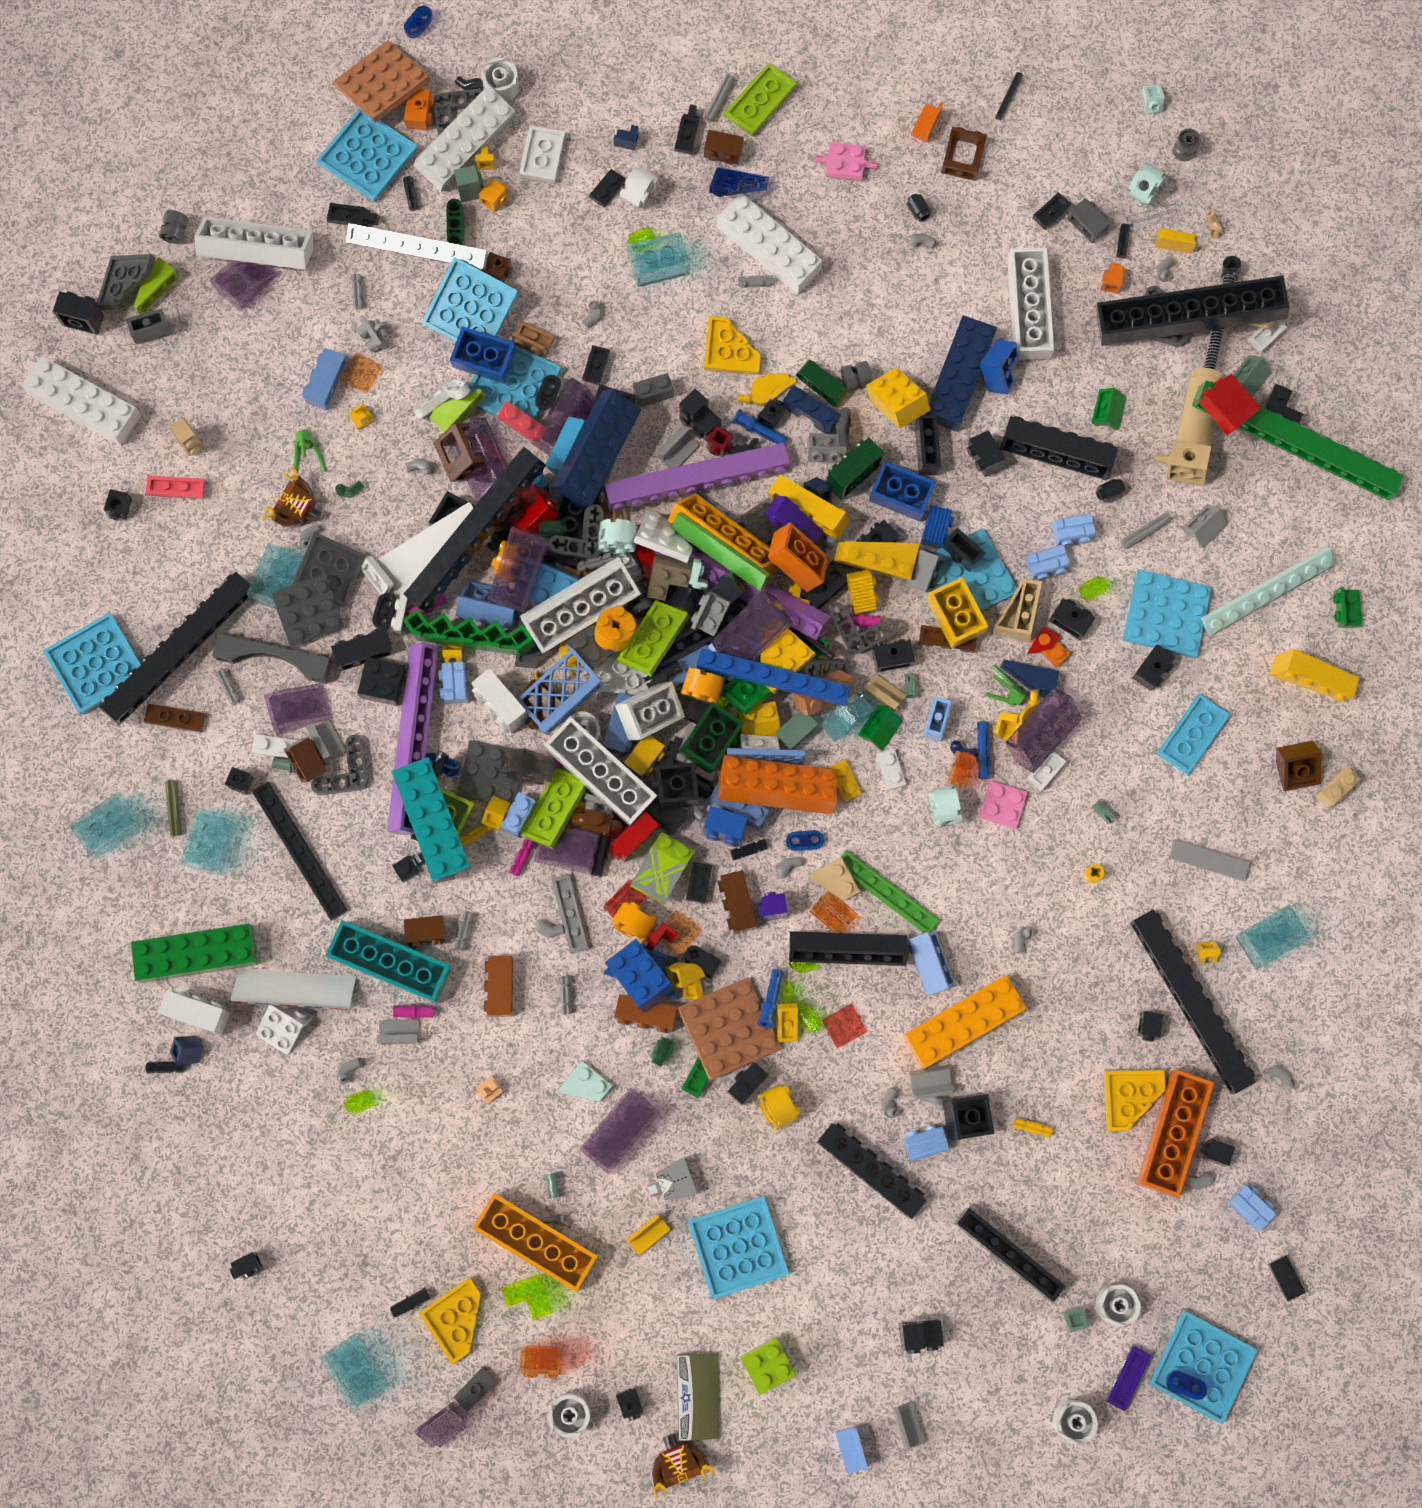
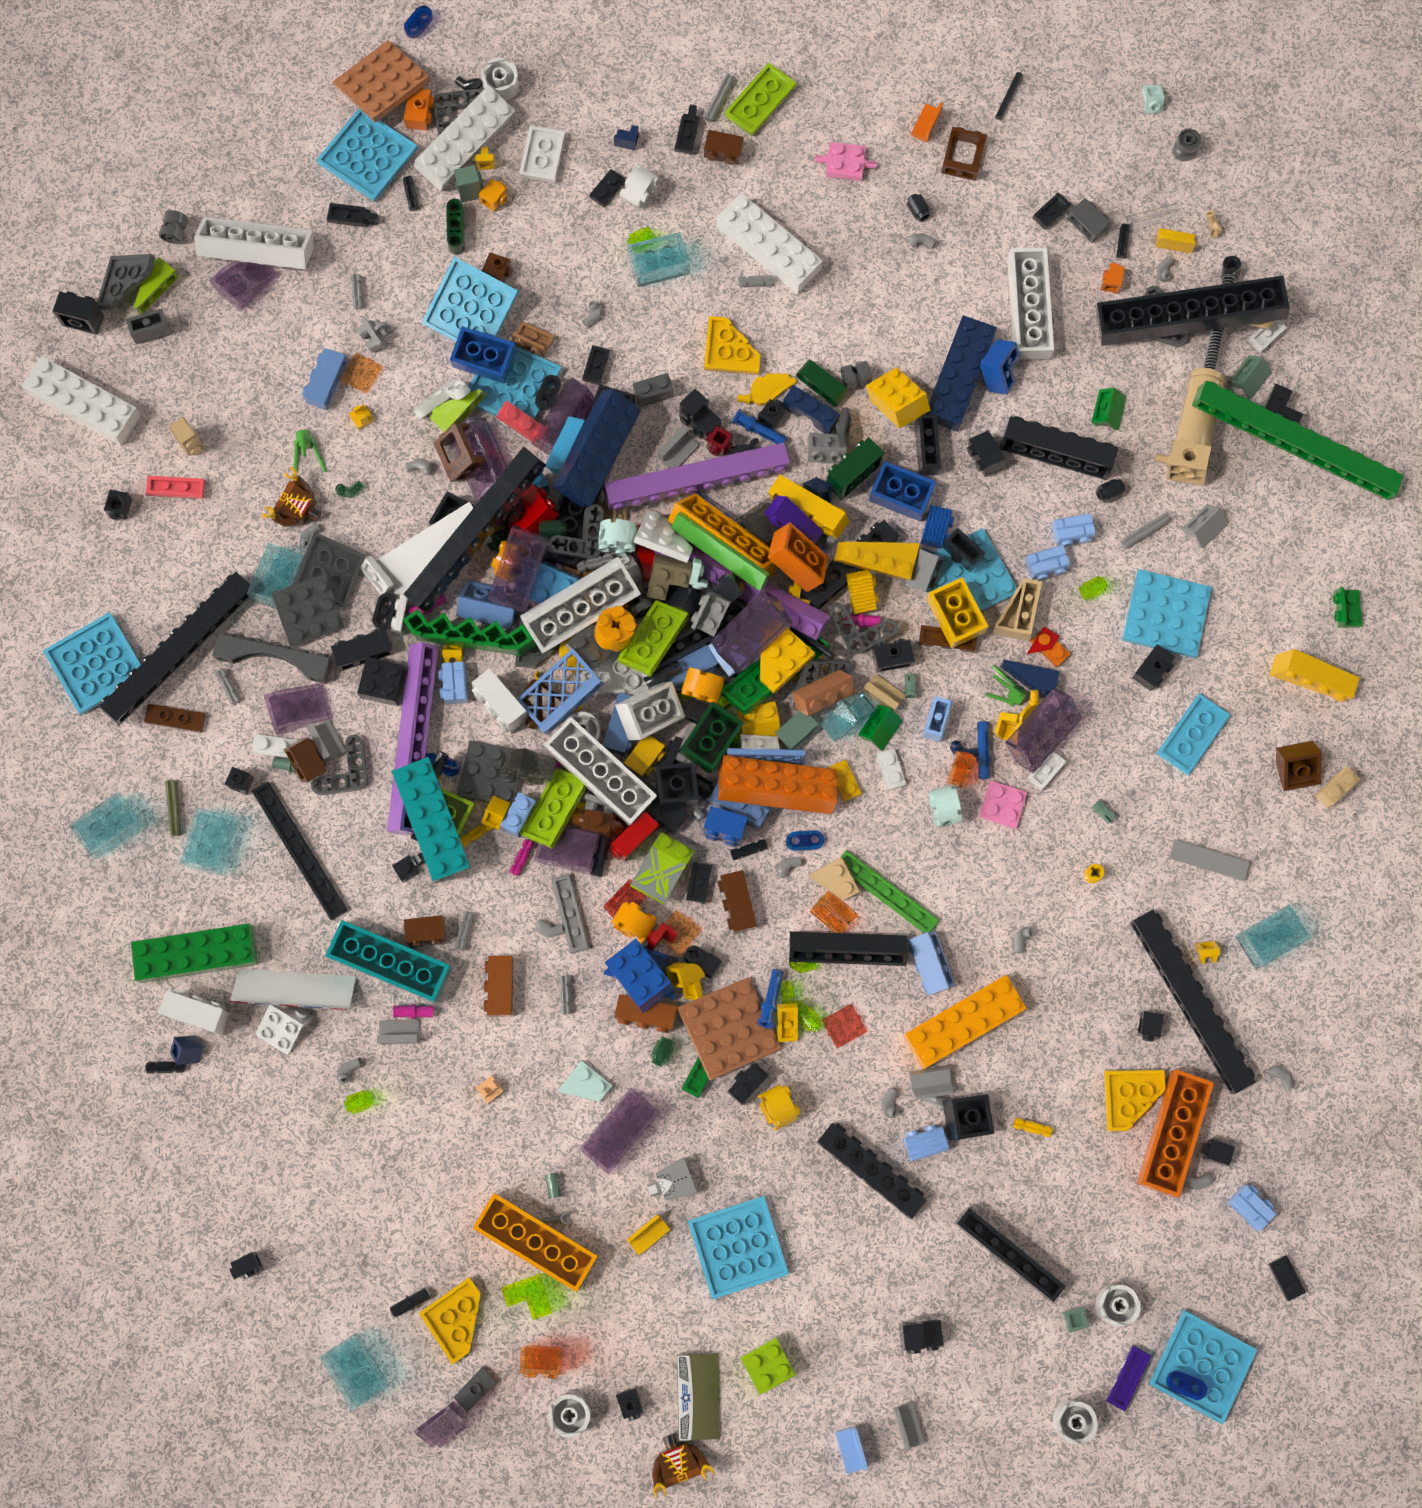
(415, 245): light aqua plate -> none
(733, 182): clear blue plate -> none
(772, 906): dark purple brick -> none
(773, 677): blue plate -> none
(1072, 618): black brick -> none
(1137, 187): light aqua brick -> none
(1228, 403): red brick -> none
(1268, 591): light aqua plate -> none

